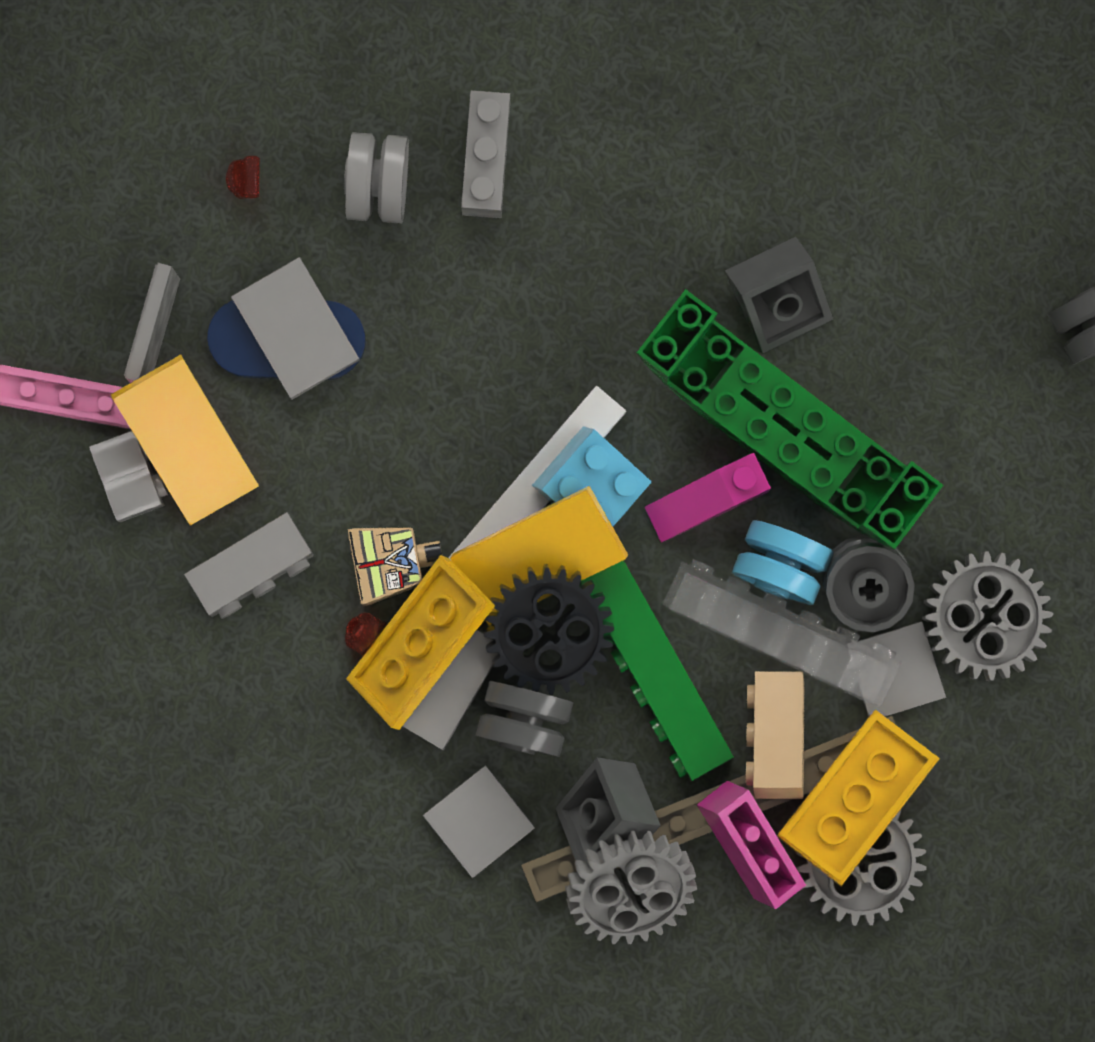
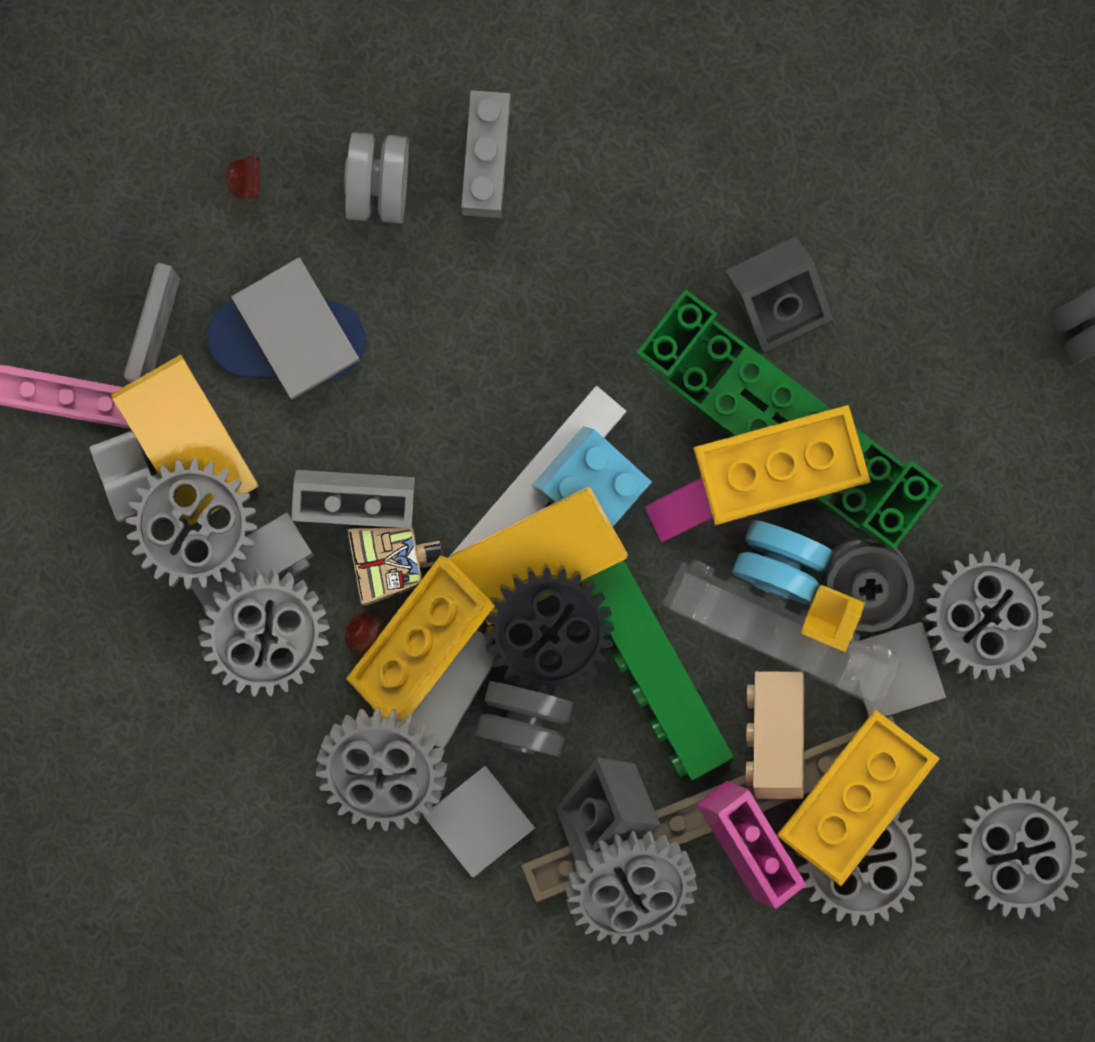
(160, 504): none -> light grey gear
(228, 629): none -> light grey gear
(353, 499): none -> light grey brick
(381, 769): none -> light grey gear
(781, 465): none -> yellow tile
(832, 618): none -> yellow panel
(1011, 817): none -> light grey gear

